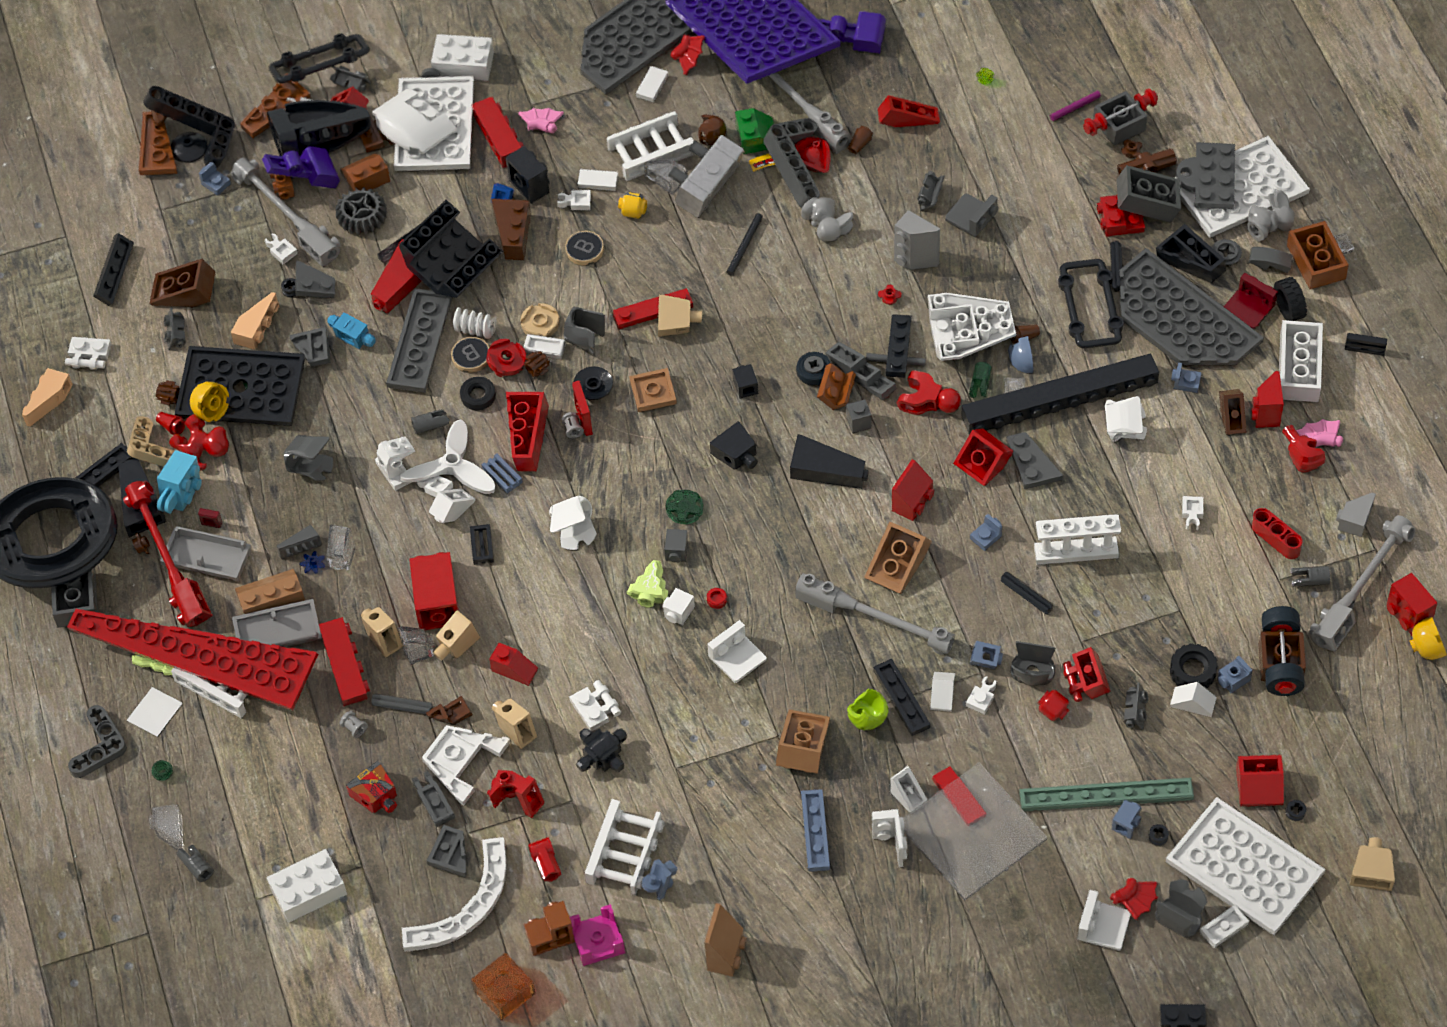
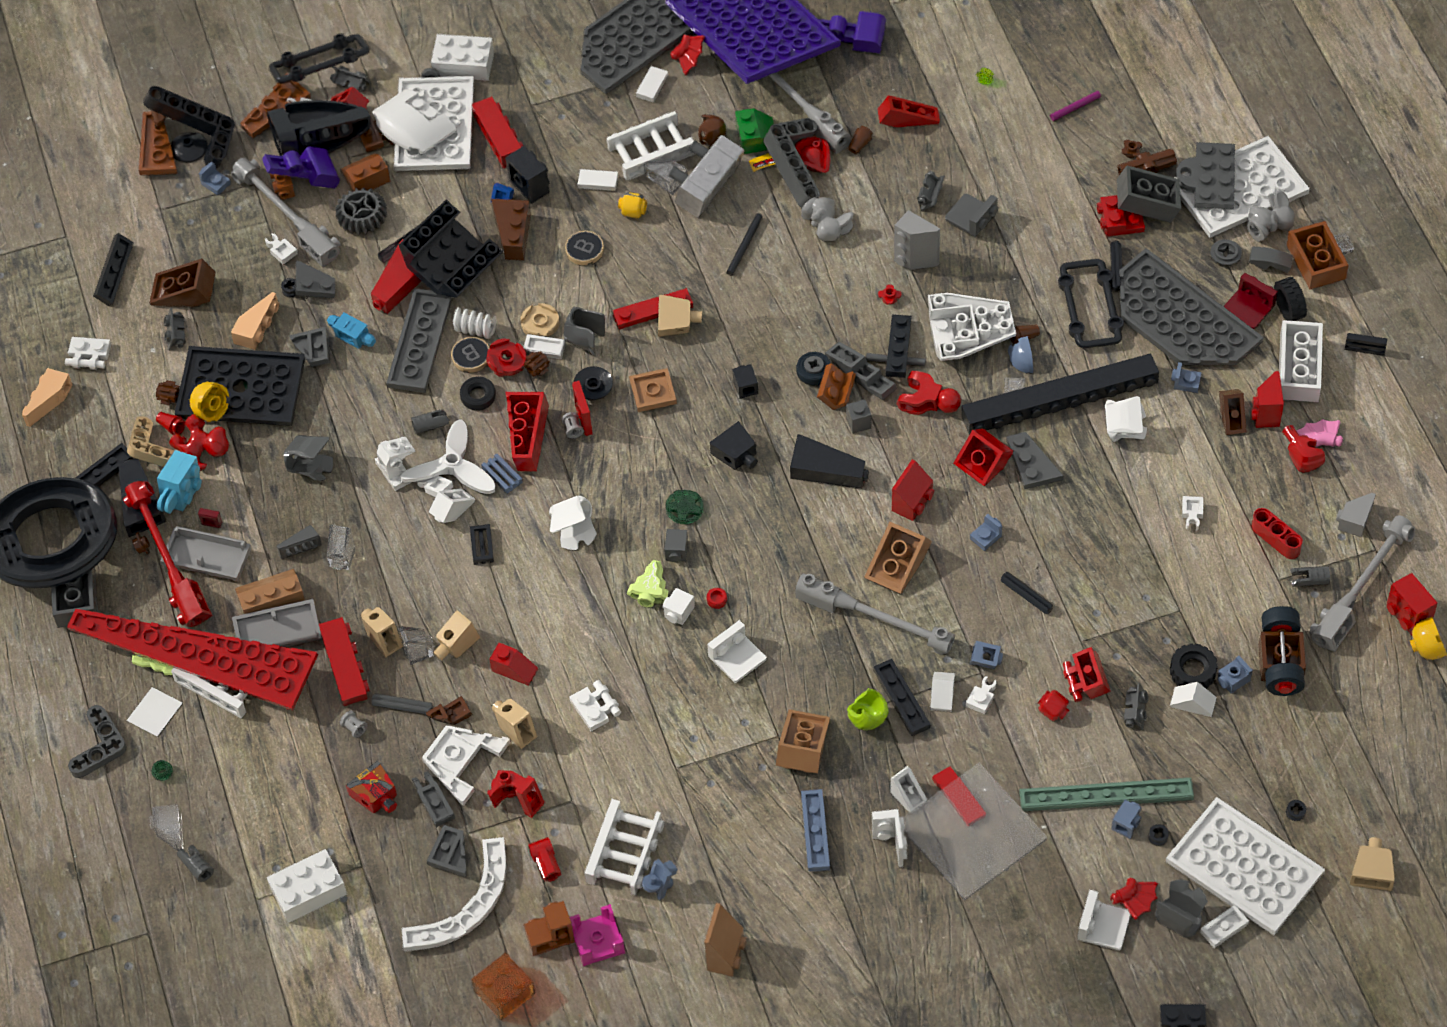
(312, 562): clear blue plant -> none
(433, 589): red slope -> none
(541, 119): bright pink arm -> none
(577, 200): white plate -> none
(601, 750): black piece -> none
(980, 379): clear green hinge -> none
(1033, 655): dark grey piece -> none
(1080, 549): white fence -> none
(1121, 116): dark grey brick -> none
(1191, 254): black wedge -> none
(1260, 780): red slope -> none

